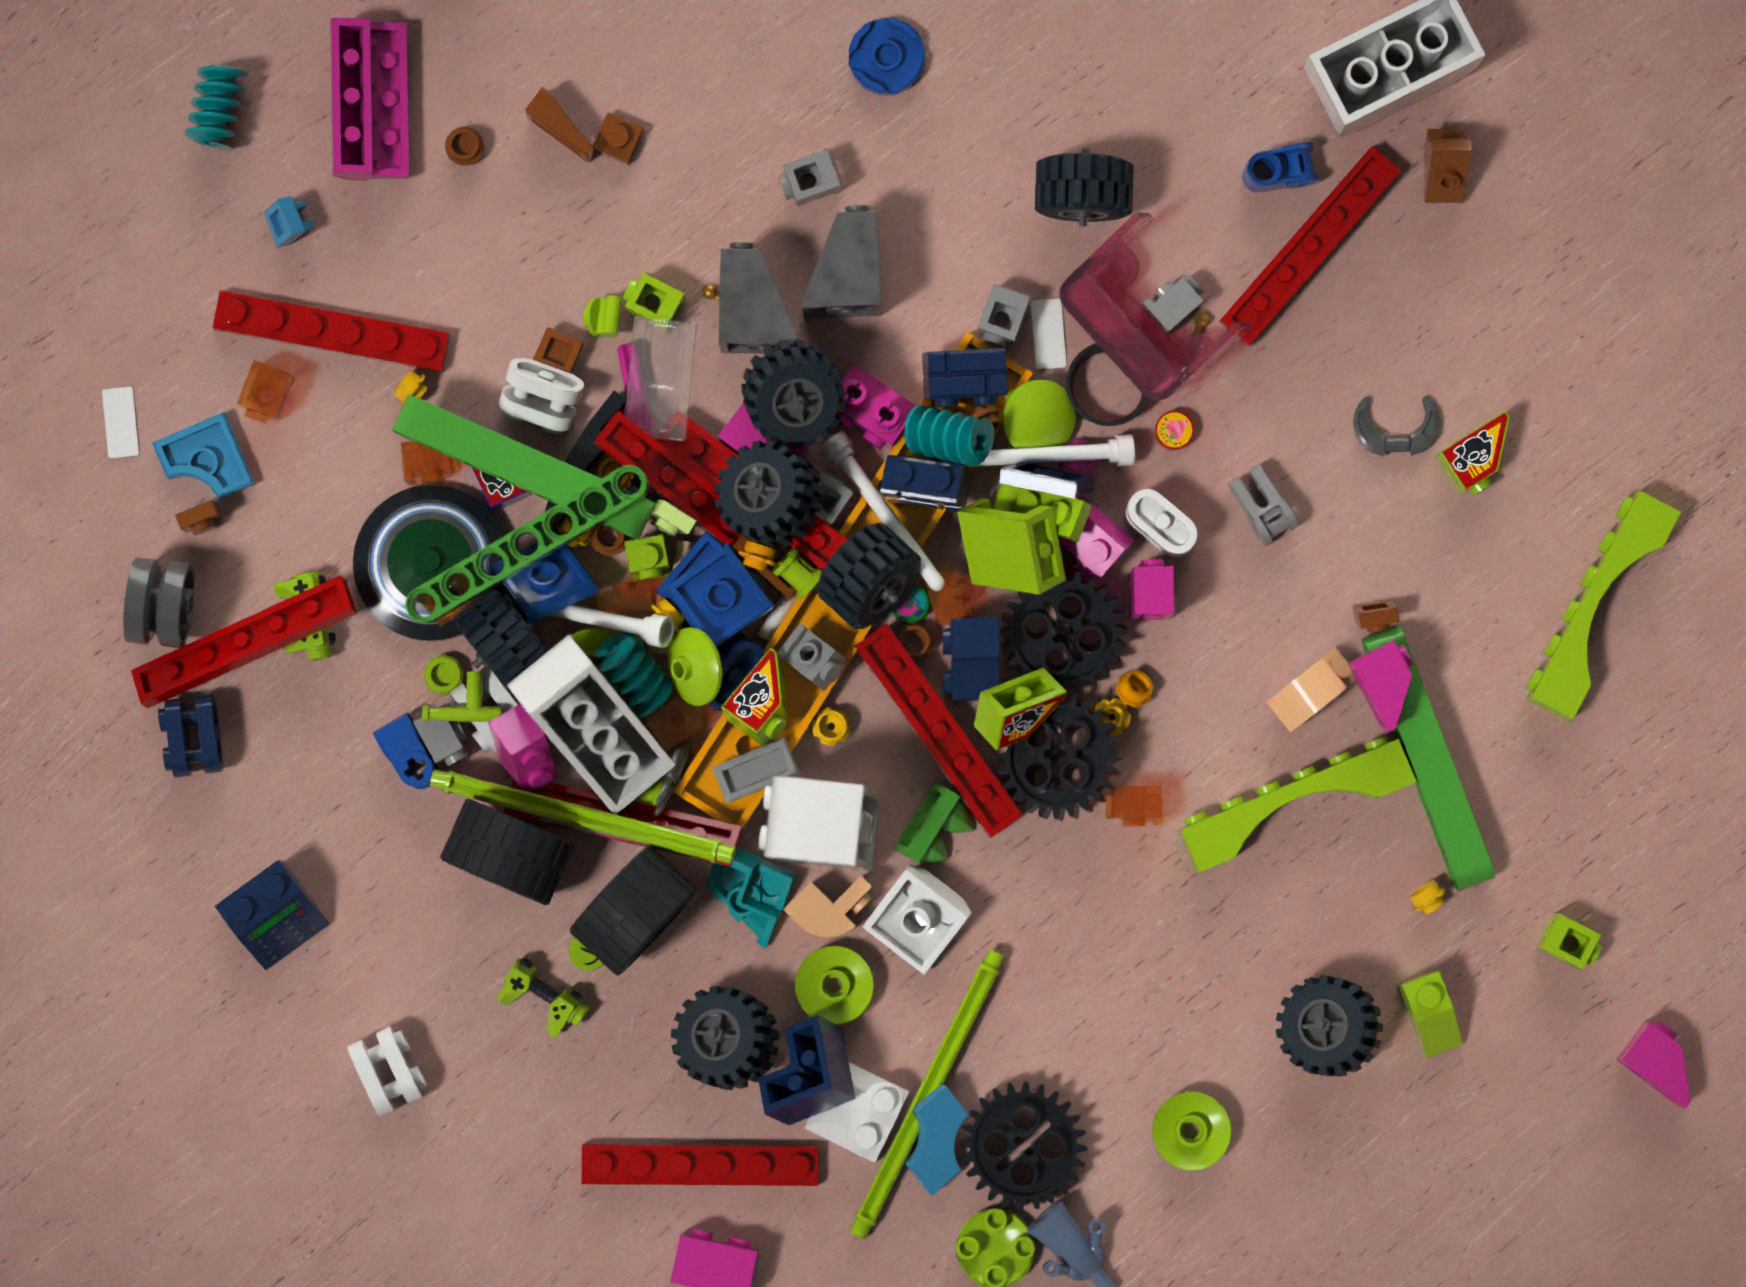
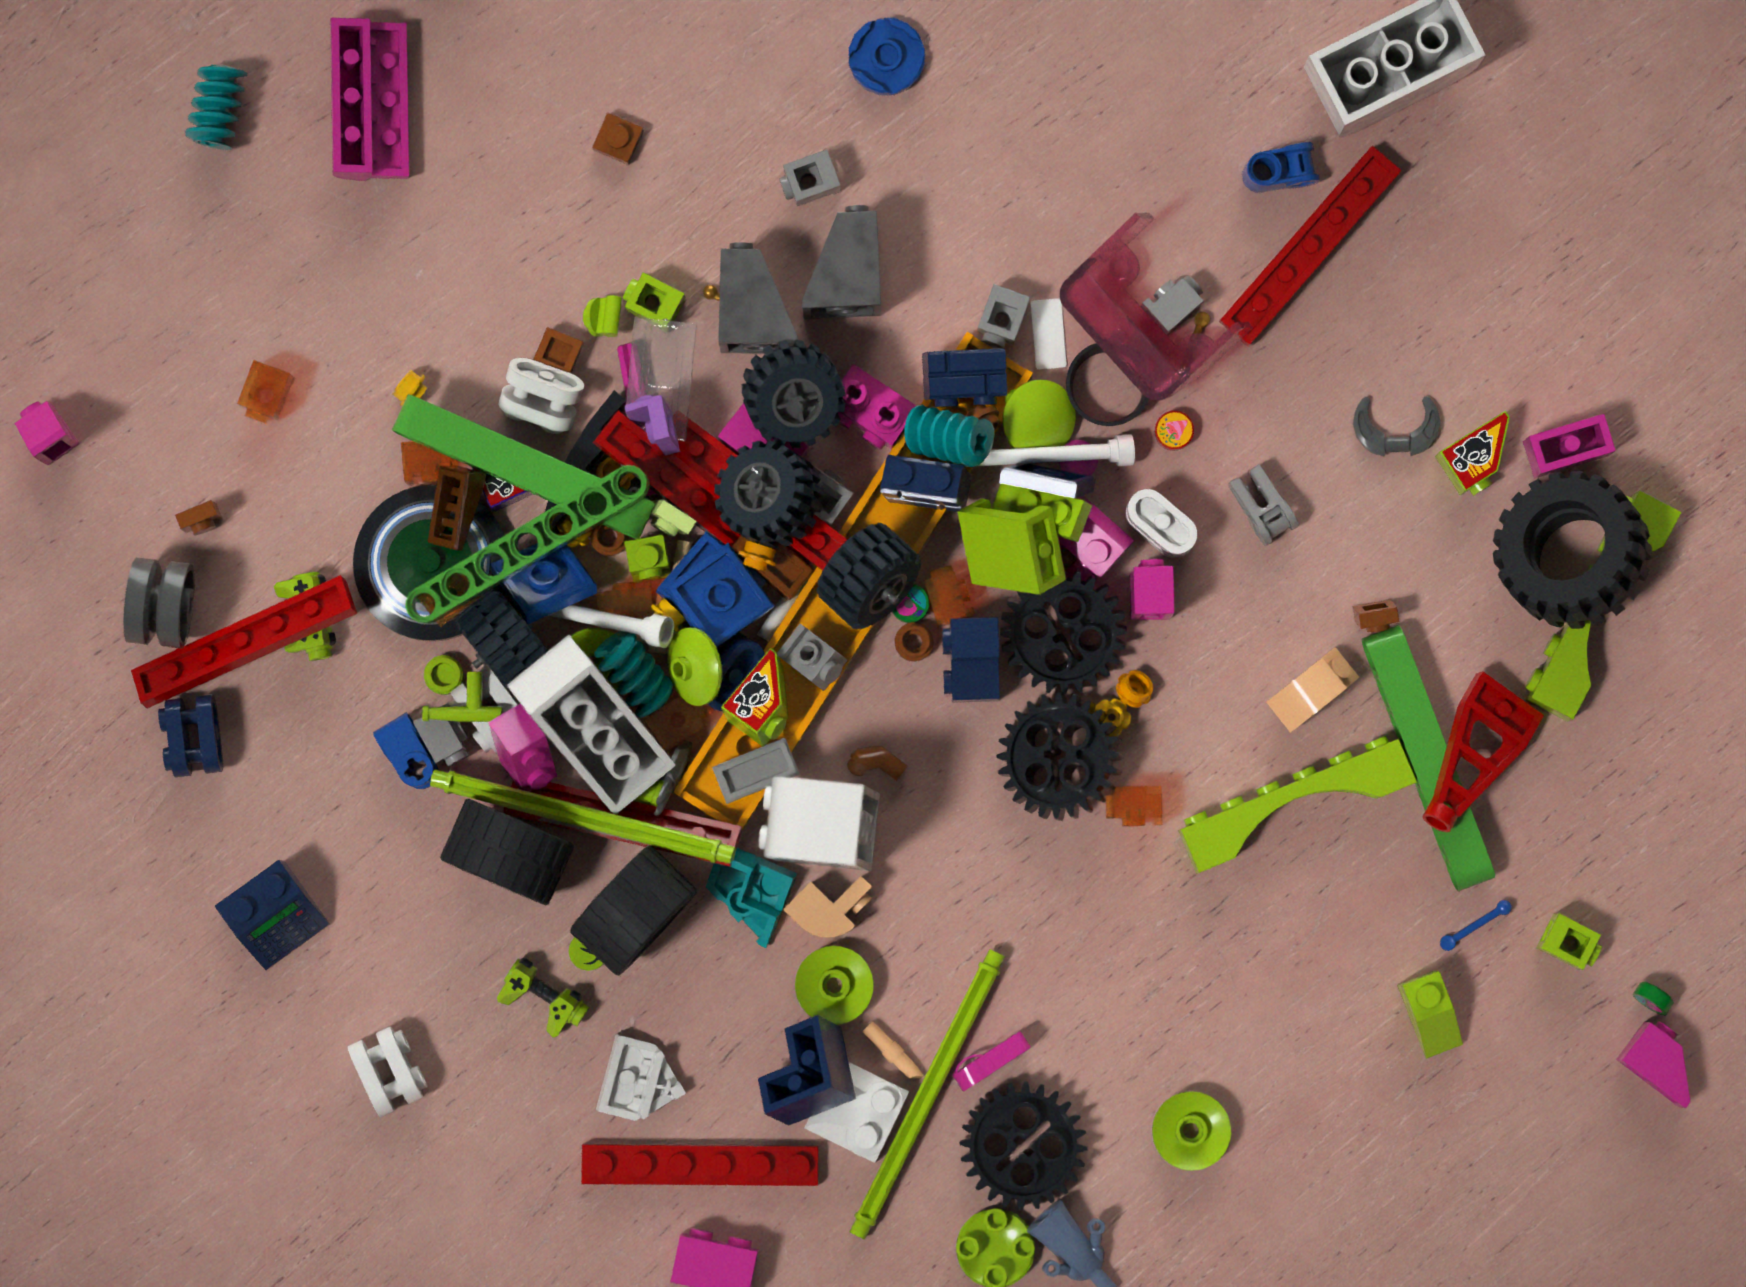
(45, 432): none -> dark pink slope
(120, 422): white sticker -> none
(206, 453): dark azure tile -> none
(285, 220): dark azure tile -> none
(331, 331): red plate -> none
(464, 146): dark orange plate -> none
(469, 494): none -> reddish brown slope
(552, 119): dark orange slope -> none
(637, 1080): none -> white slope
(658, 421): none -> medium lavender bracket
(724, 1038): black wheel -> none
(797, 572): lime bush -> none
(838, 718): yellow plate -> none
(839, 451): white piece -> none
(874, 758): none -> dark orange arm
(892, 1051): none -> light nougat piece
(918, 917): white slope -> none
(934, 1156): dark azure tile -> none
(937, 811): bright green tile -> none
(938, 730): red plate -> none
(990, 1061): none -> dark pink piece
(1017, 707): lime slope -> none
(1084, 187): black wheel -> none
(1329, 1026): black wheel -> none
(1384, 681): dark pink slope -> none
(1428, 897): yellow plate -> none
(1446, 165): dark orange brick -> none
(1448, 942): none -> blue hinge
(1505, 715): none -> red plate
(1541, 514): none -> black tyre
(1569, 446): none -> dark pink brick
(1653, 998): none -> green tile

